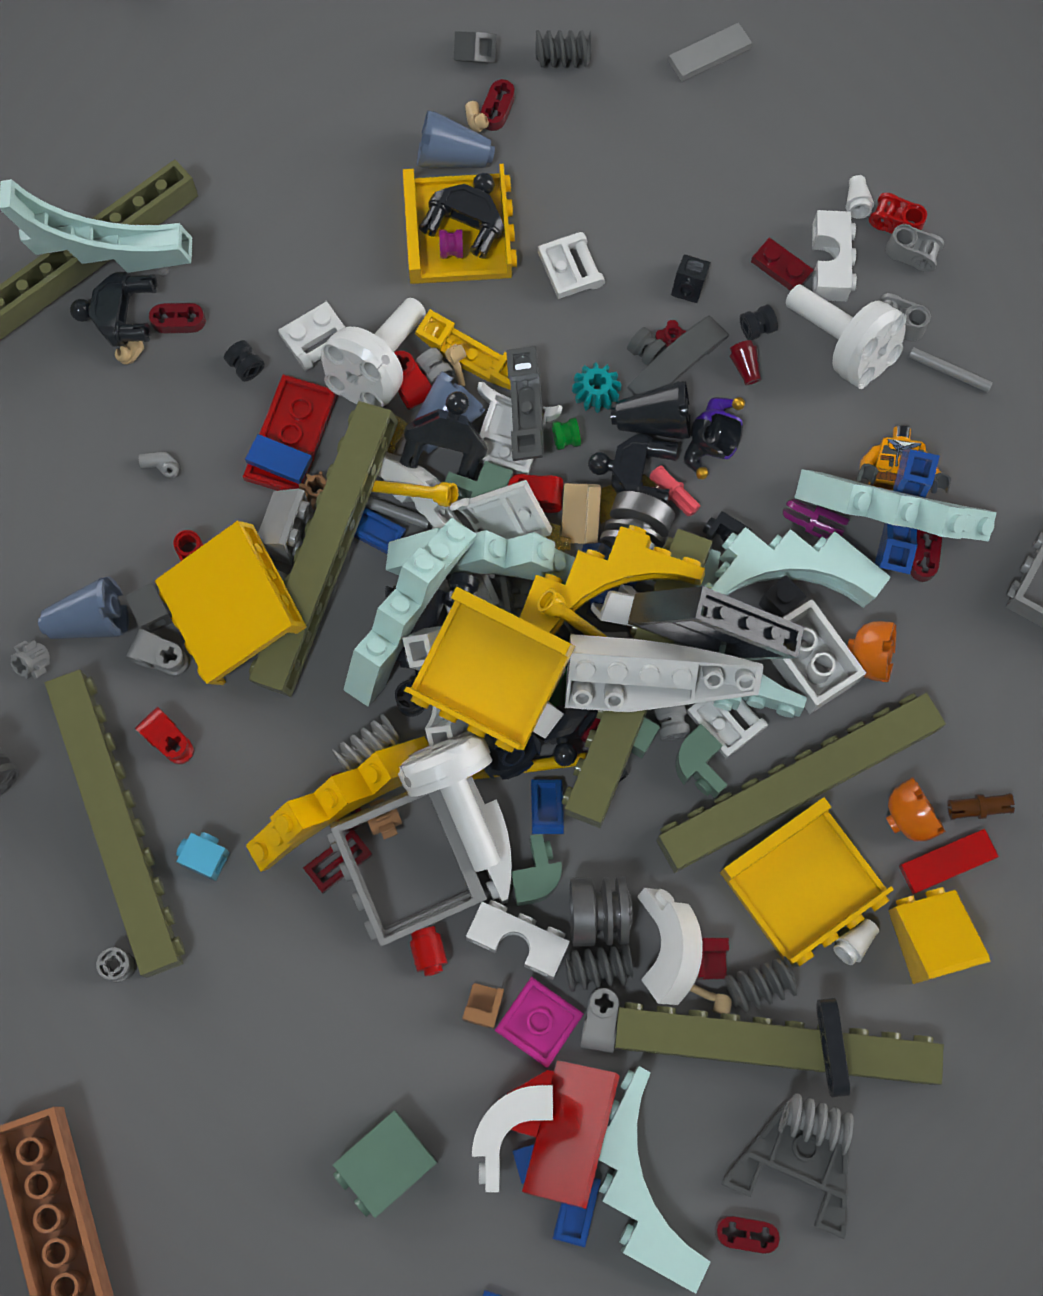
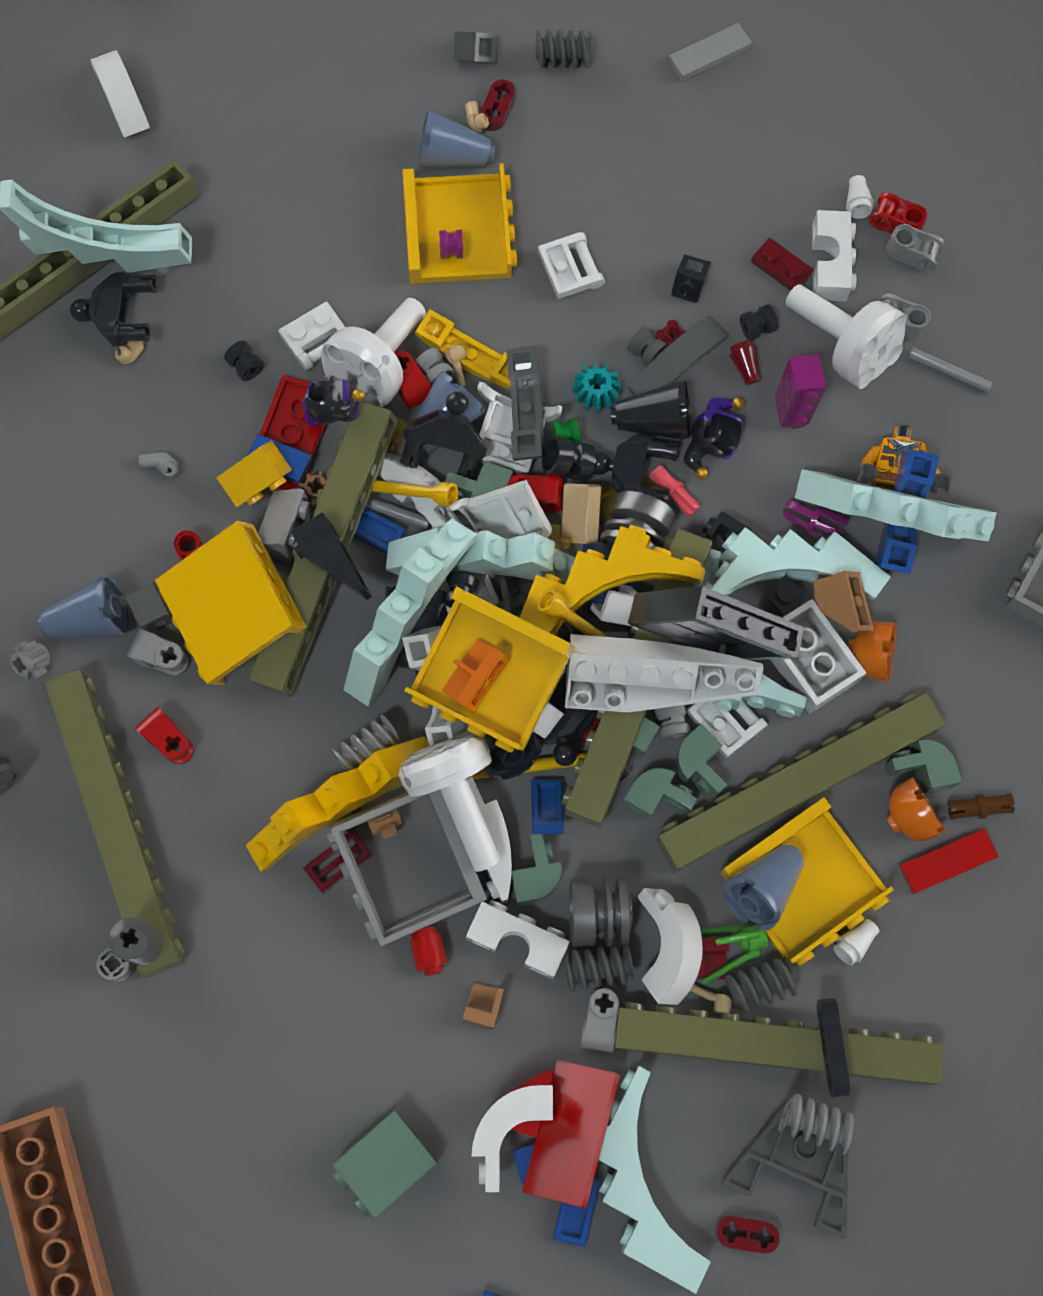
(120, 93): none -> white arch
(123, 936): none -> dark grey piece
(177, 318): dark red beam -> none
(202, 855): medium azure brick -> none
(255, 473): none -> yellow brick
(323, 547): none -> black slope
(329, 402): none -> black piece
(401, 696): black wheel -> none
(469, 206): black connector -> none
(475, 674): none -> orange panel
(539, 1022): dark pink tile -> none
(568, 458): none -> black wheel
(656, 786): none -> sand green brick
(747, 939): none -> bright green plant
(764, 887): none -> sand blue cone
(800, 391): none -> magenta brick
(844, 600): none -> medium nougat slope
(932, 556): dark red beam -> none
(932, 761): none -> sand green brick
(936, 935): yellow slope -> none

